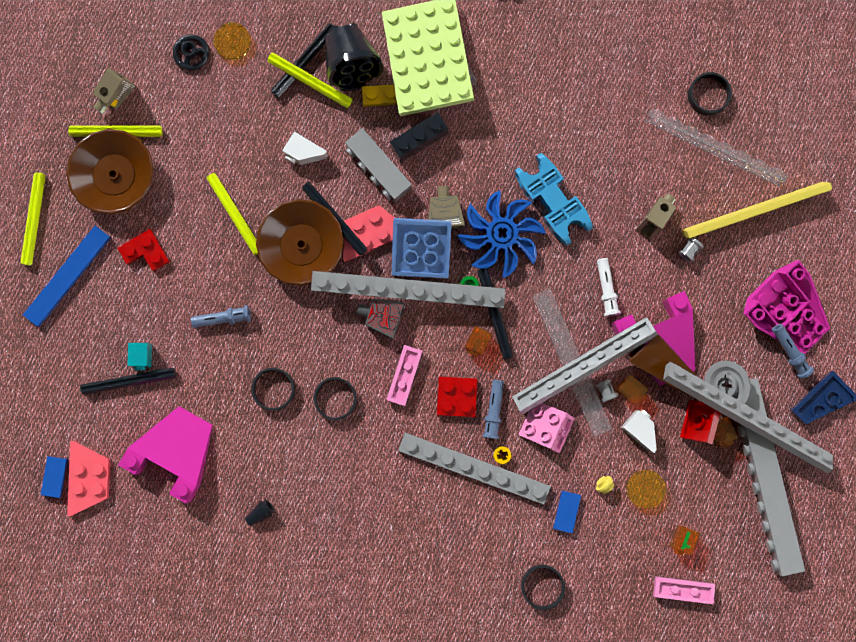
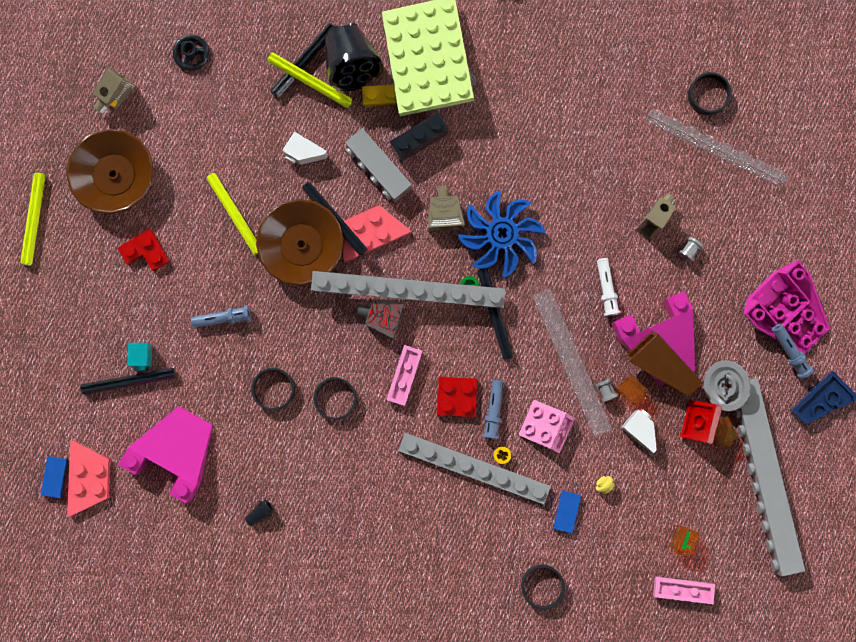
(66, 276): blue tile -> none
(137, 131): neon yellow axle -> none
(232, 41): clear yellow tile -> none
(421, 248): medium blue plate -> none
(477, 341): clear orange brick -> none
(545, 187): dark azure piece -> none
(584, 365): plate -> none
(646, 488): clear yellow tile -> none
(748, 417): light grey plate -> none
(756, 209): light yellow tile -> none

